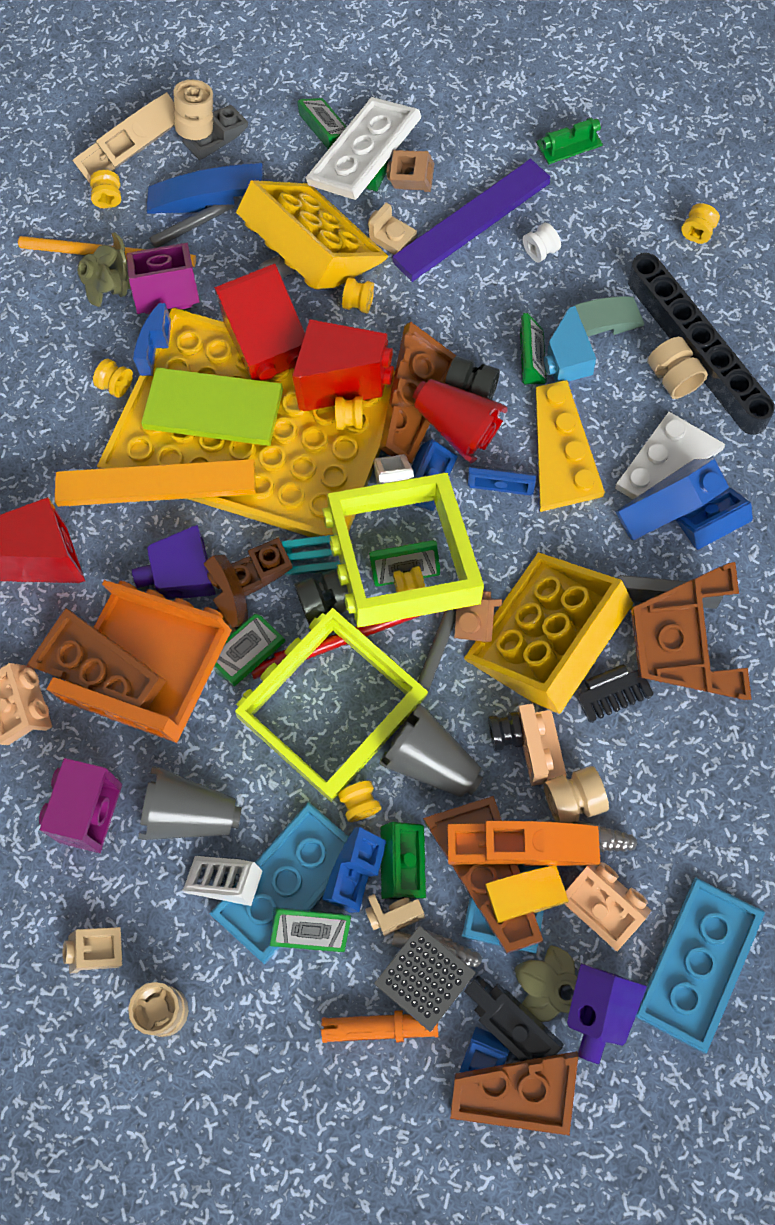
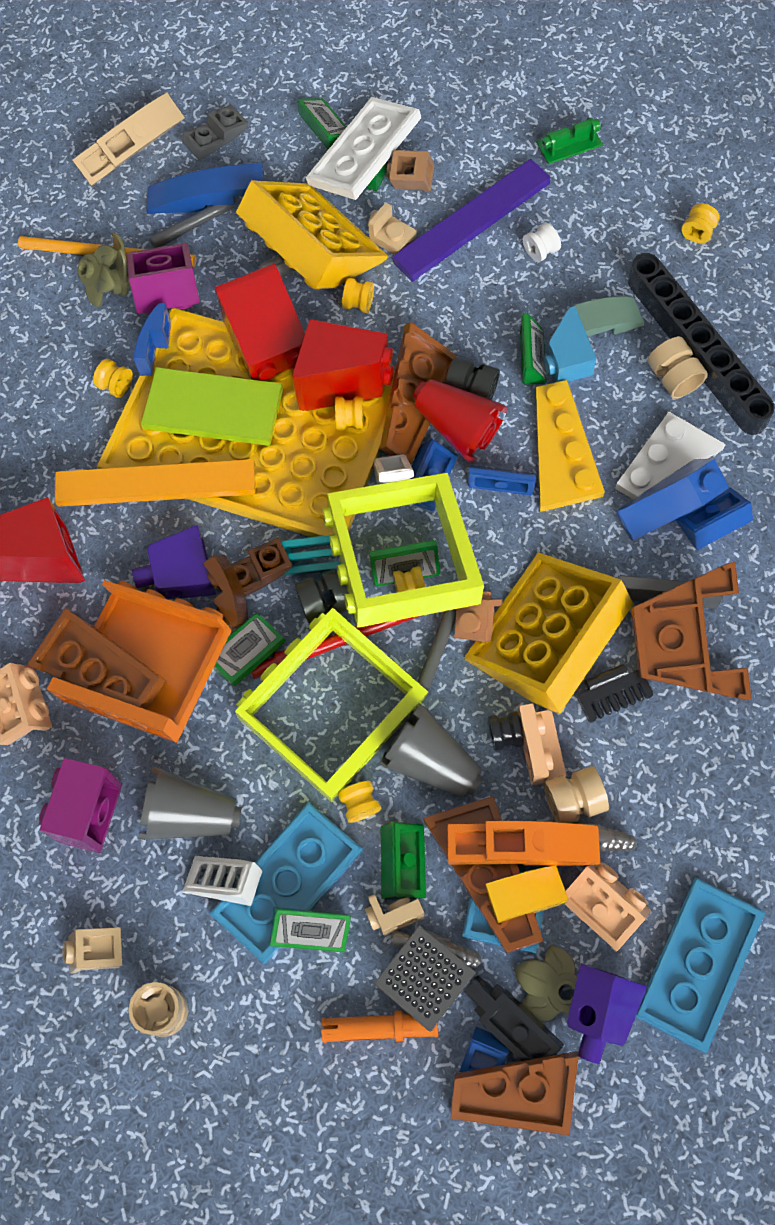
(105, 189): yellow wheel -> none
(193, 109): tan wheel -> none
(356, 862): blue slope -> none

